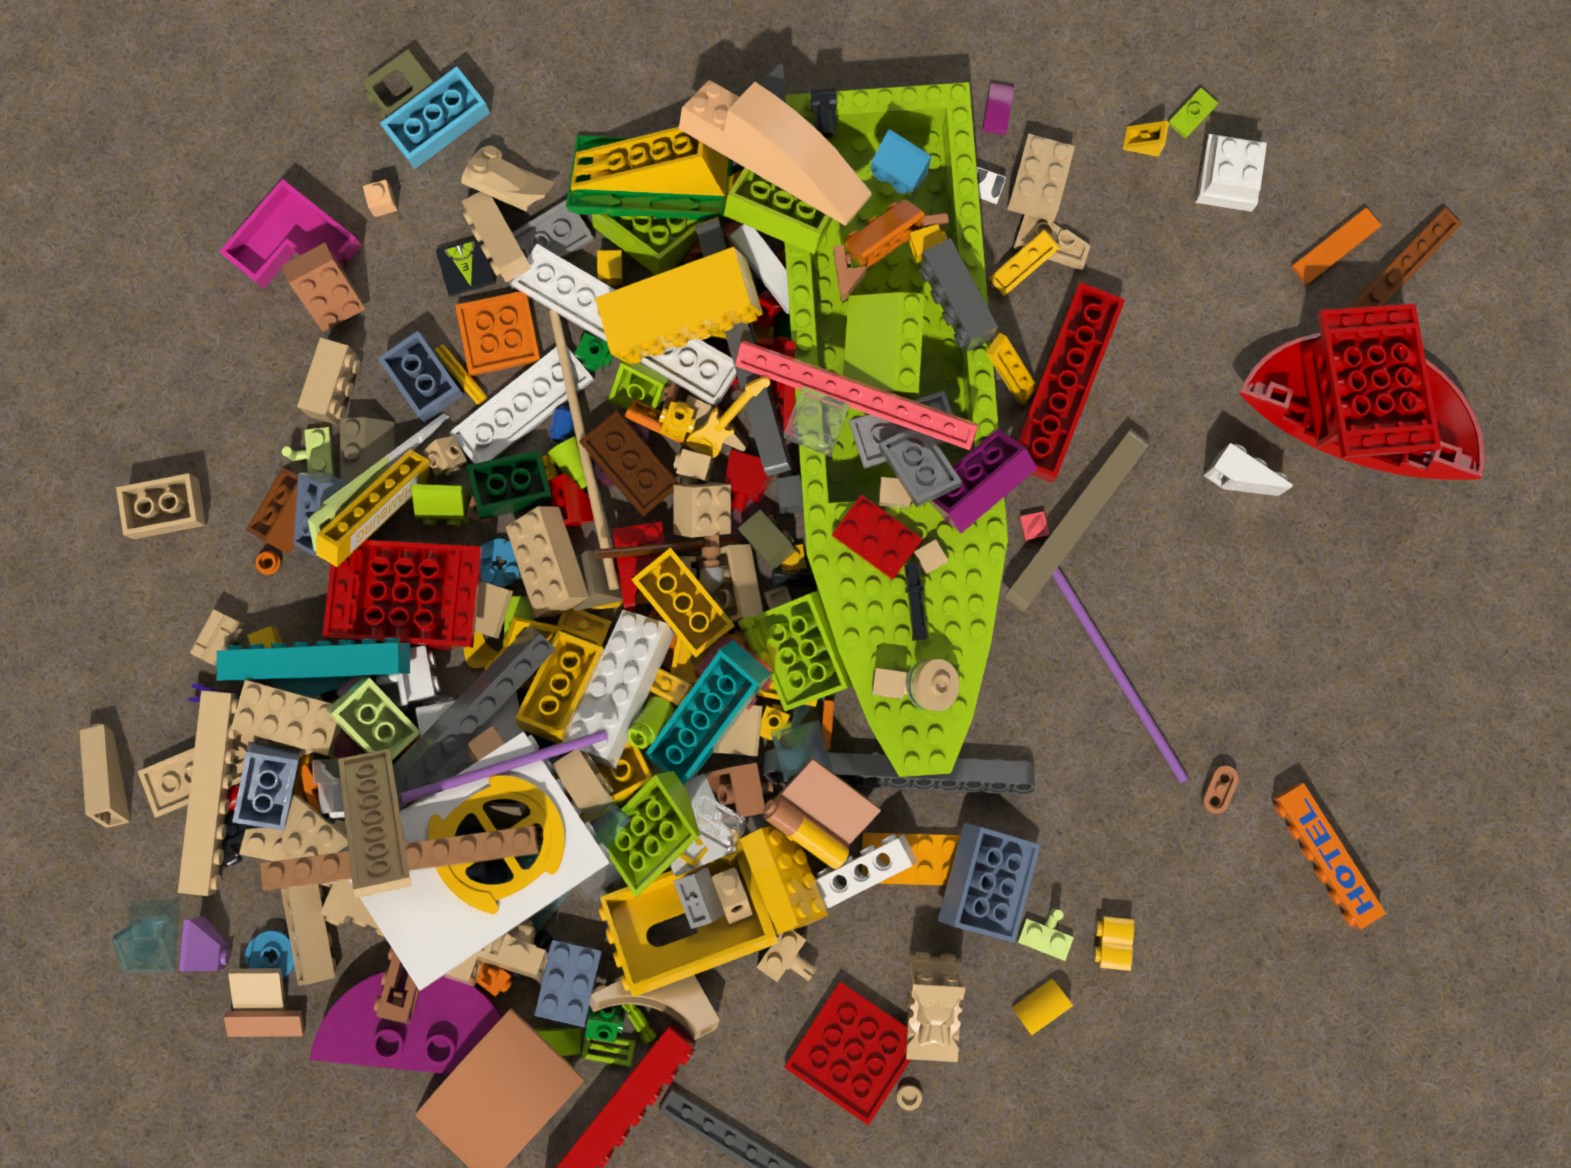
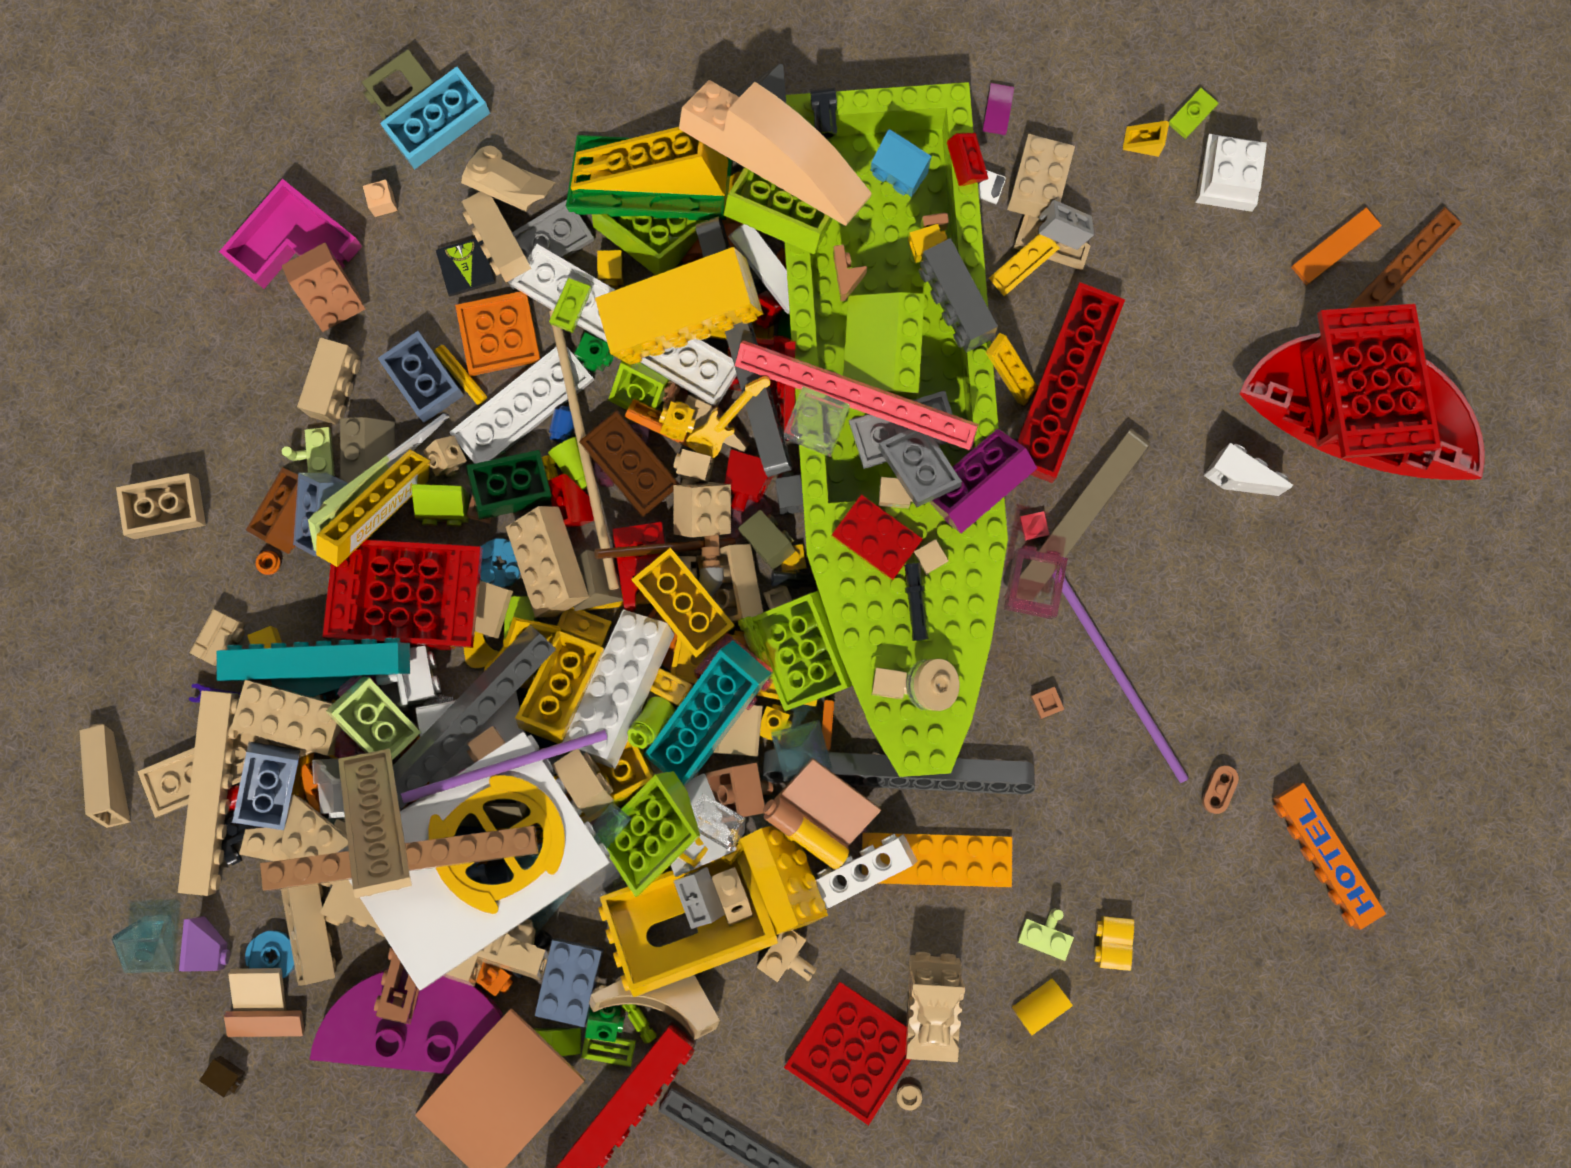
(223, 1077): none -> dark brown brick
(570, 305): none -> lime plate
(883, 233): orange slope -> none
(967, 158): none -> red slope
(989, 883): sand blue slope -> none
(1029, 607): none -> clear pink window
(1047, 702): none -> nougat plate
(1066, 225): none -> light grey hinge

